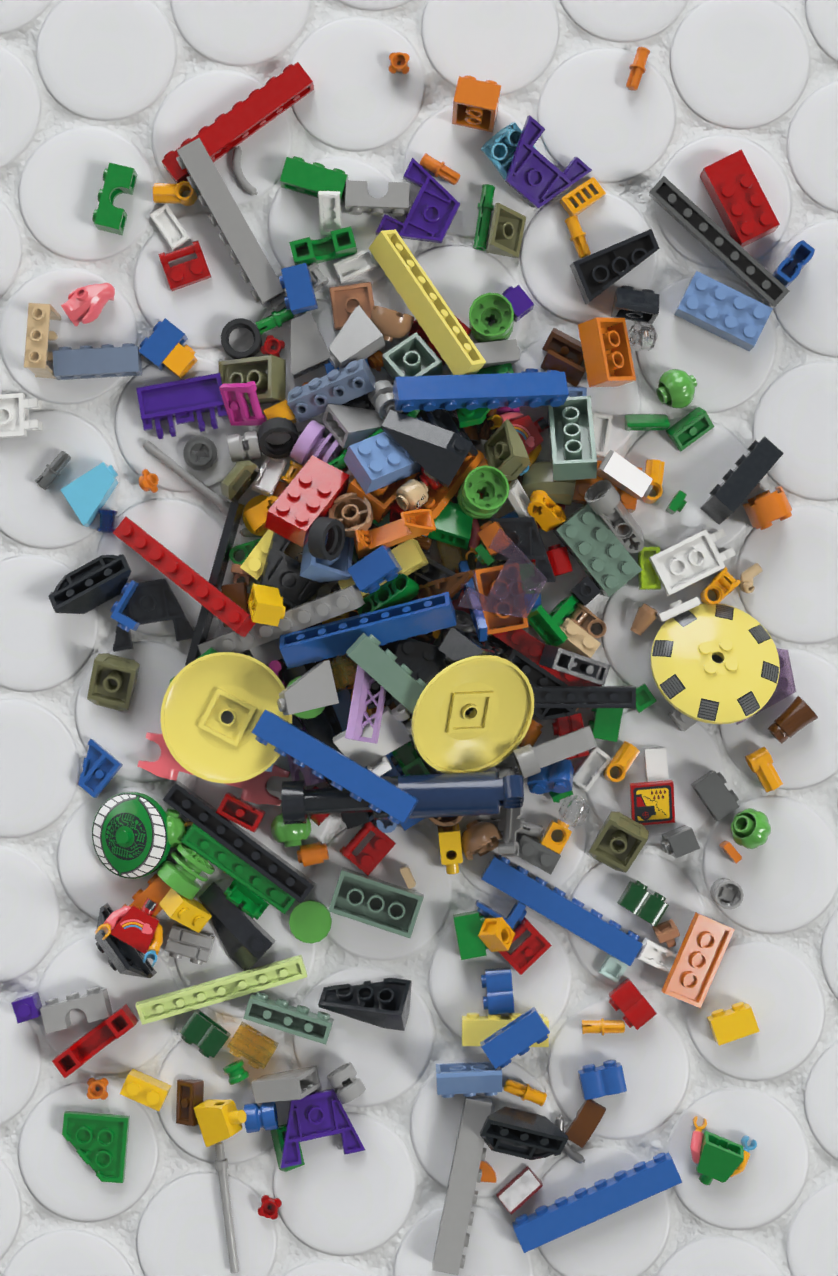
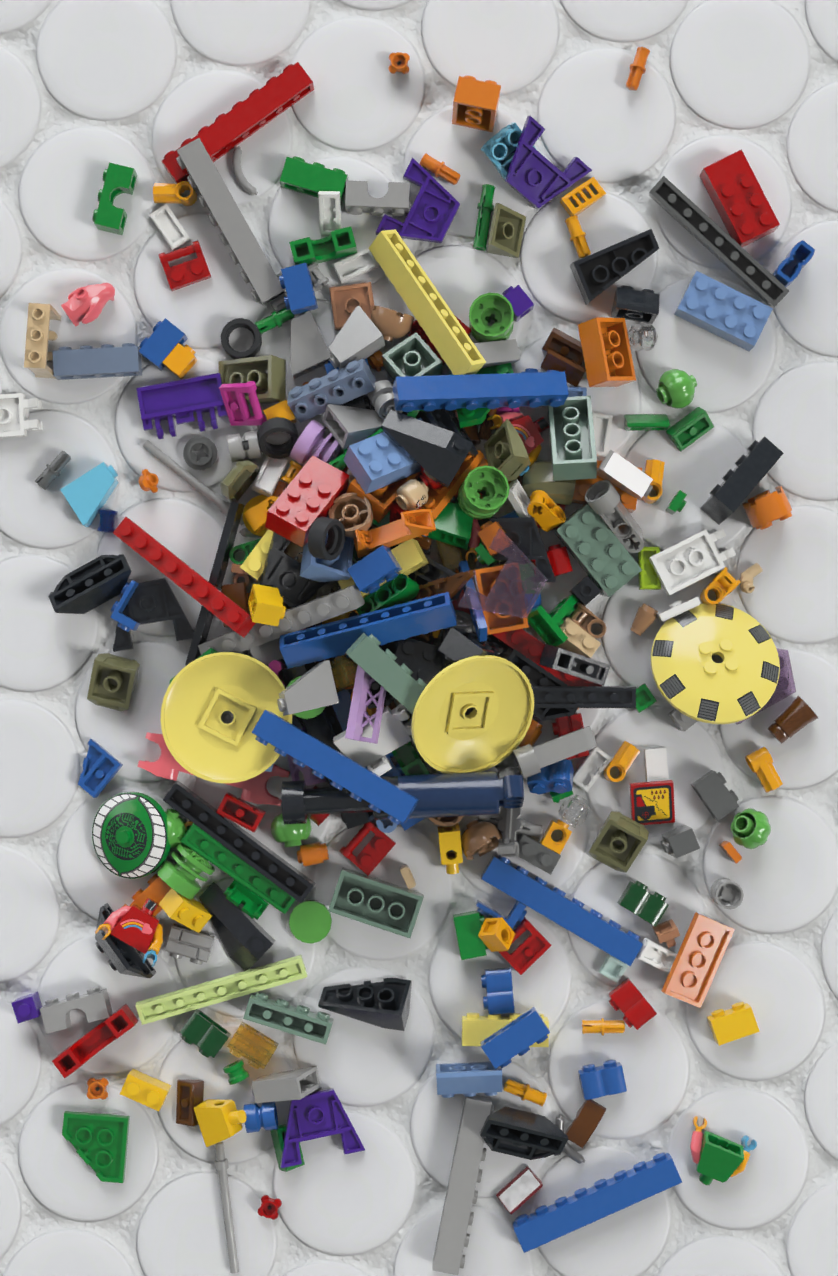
(271, 341): red plate -> none
(350, 1089): light grey wheel -> none
(488, 1172): orange tile -> none
(606, 723): green brick -> none

